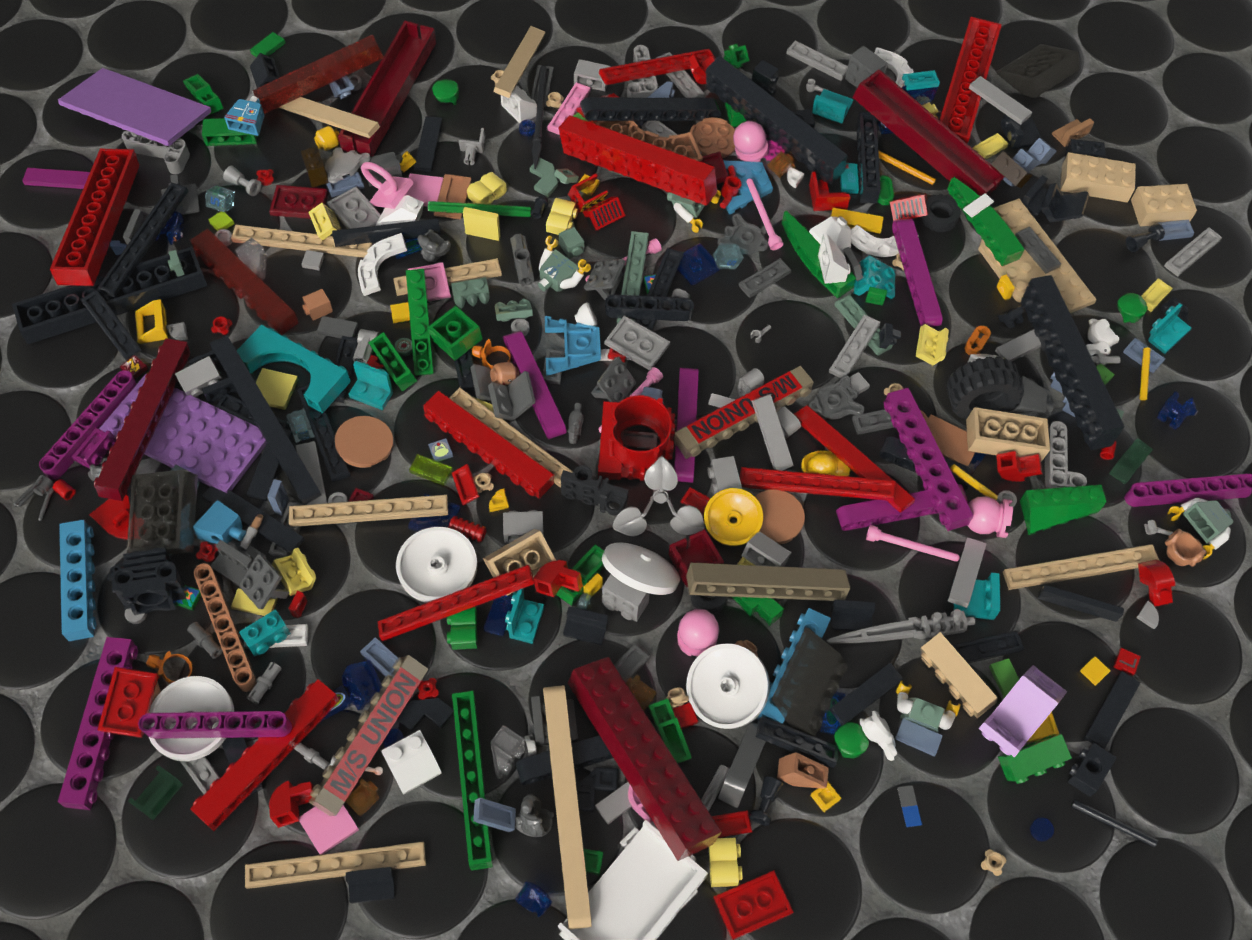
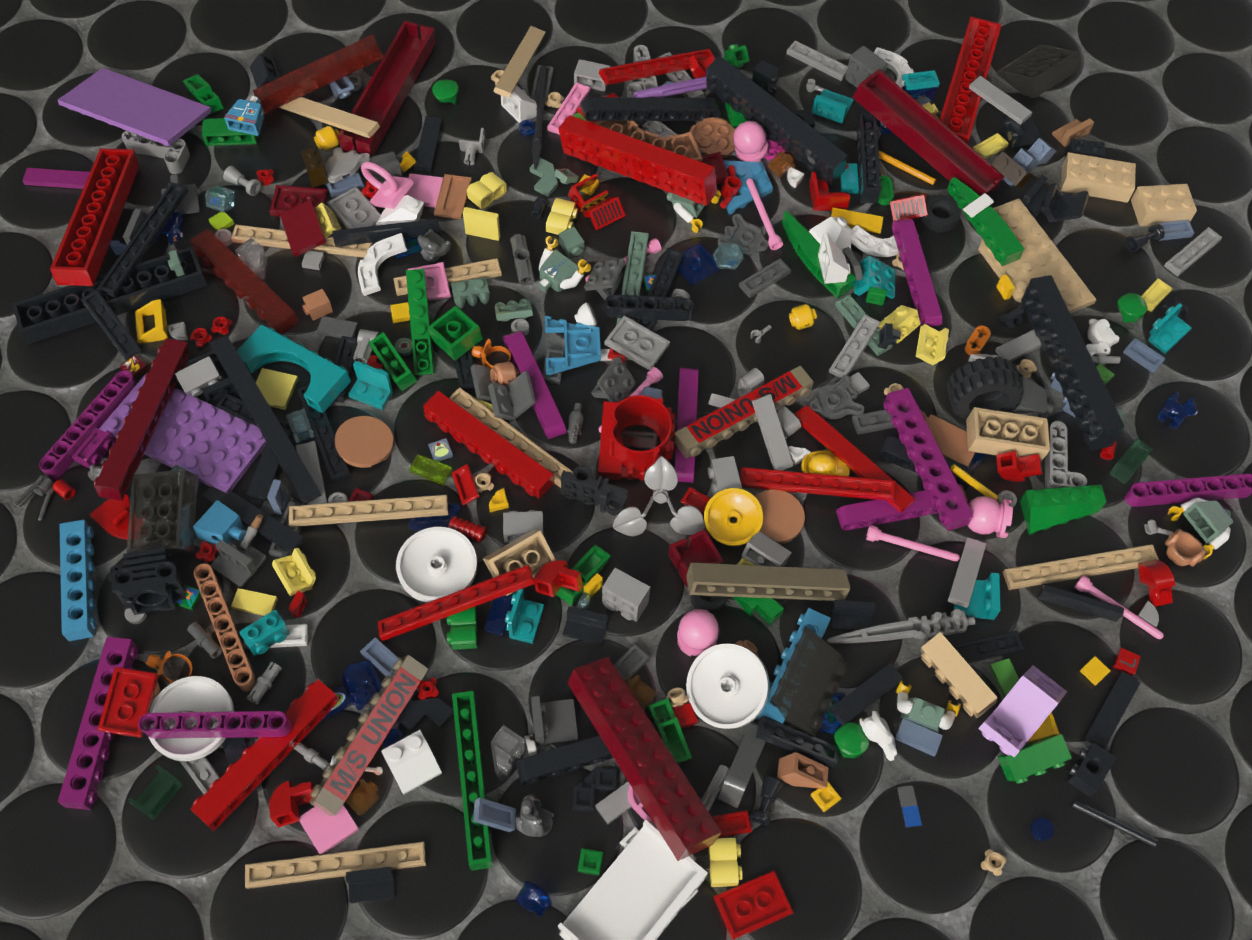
(197, 334): none -> red plate
(263, 582): dark grey bracket -> none
(268, 45): green tile -> none
(303, 228): none -> dark red tile
(366, 191): none -> red plate
(503, 210): green axle -> none
(567, 808): tan beam -> none
(640, 568): white dish -> none
(672, 89): none -> medium lavender piece
(797, 454): none -> white tile
(802, 316): none -> yellow head
(903, 320): none -> light yellow bracket
(1027, 364): none -> tan plate
(1038, 250): dark grey tile -> none
(1086, 586): none -> bright pink piece
(1145, 374): yellow bar -> none

